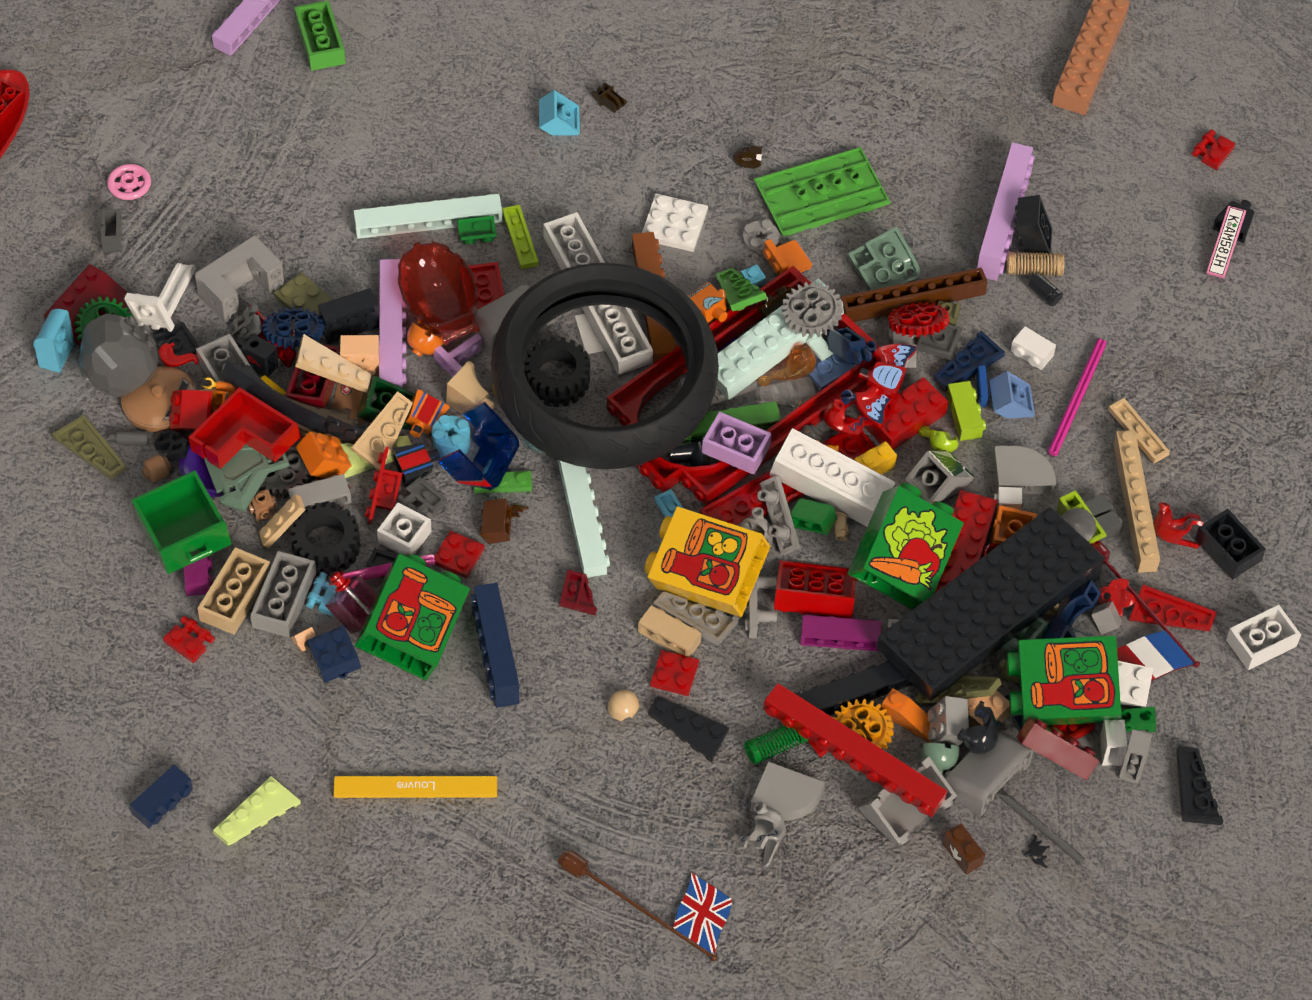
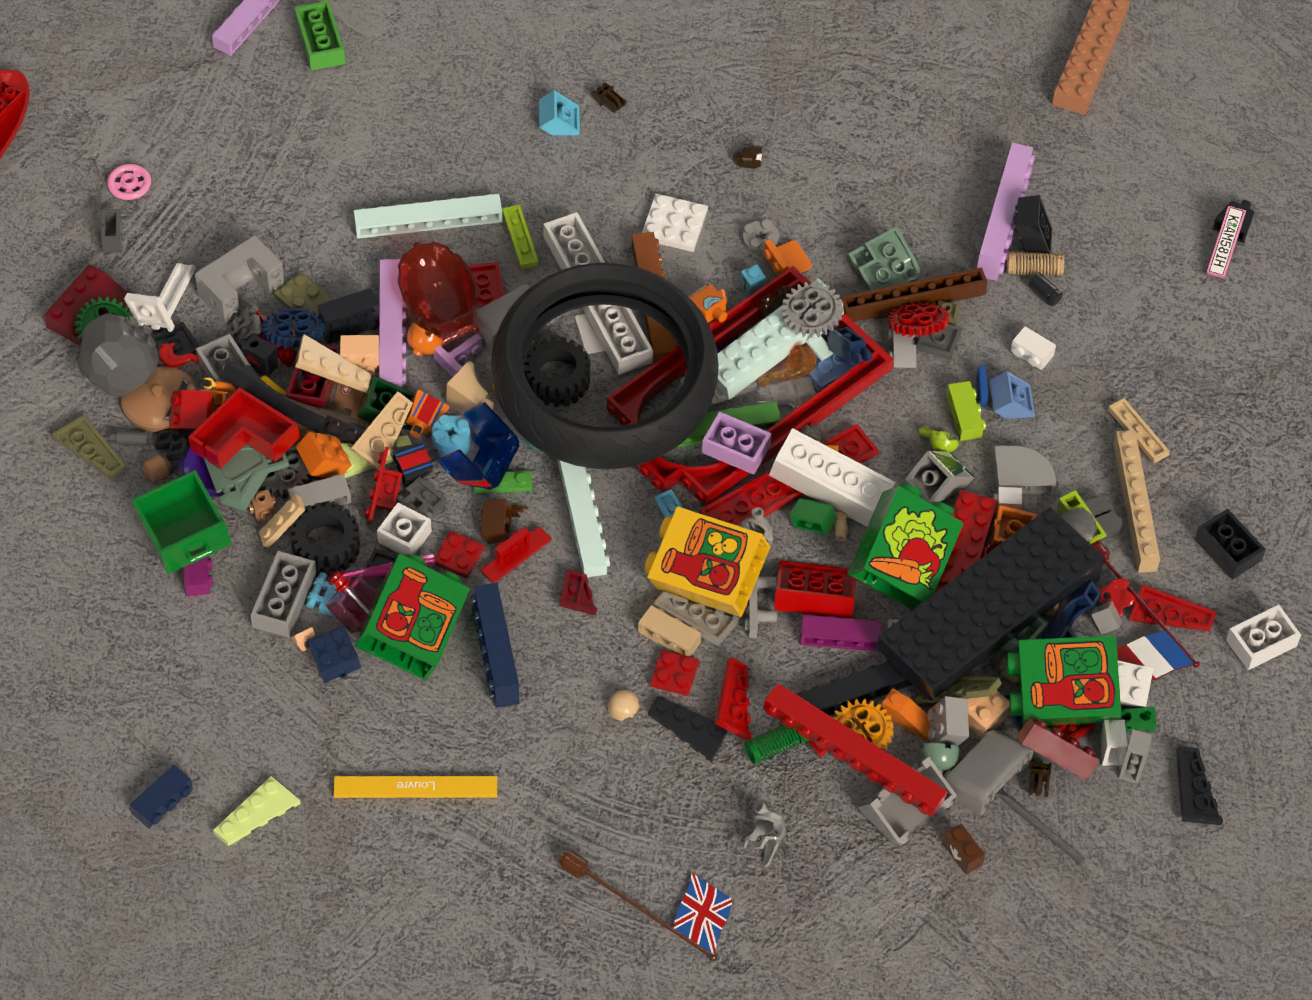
(54, 341): medium azure brick -> none
(184, 643): red plate -> none
(234, 591): tan brick -> none
(476, 229): green bracket -> none
(514, 552): none -> red bracket
(689, 452): black brick -> none
(733, 700): none -> red wing
(739, 290): bright green wing -> none
(780, 516): light grey plate -> none
(787, 792): light grey brick -> none
(822, 191): bright green piece -> none
(835, 418): red piece -> none
(879, 459): yellow brick -> none
(882, 382): torso -> none
(911, 410): red brick -> none
(979, 352): dark blue wing -> none
(984, 737): black piece -> none
(1036, 852): black piece -> none
(1040, 776): none -> dark brown arm
(1077, 397): dark pink axle -> none
(1173, 530): red piece -> none
(1218, 152): red plate -> none

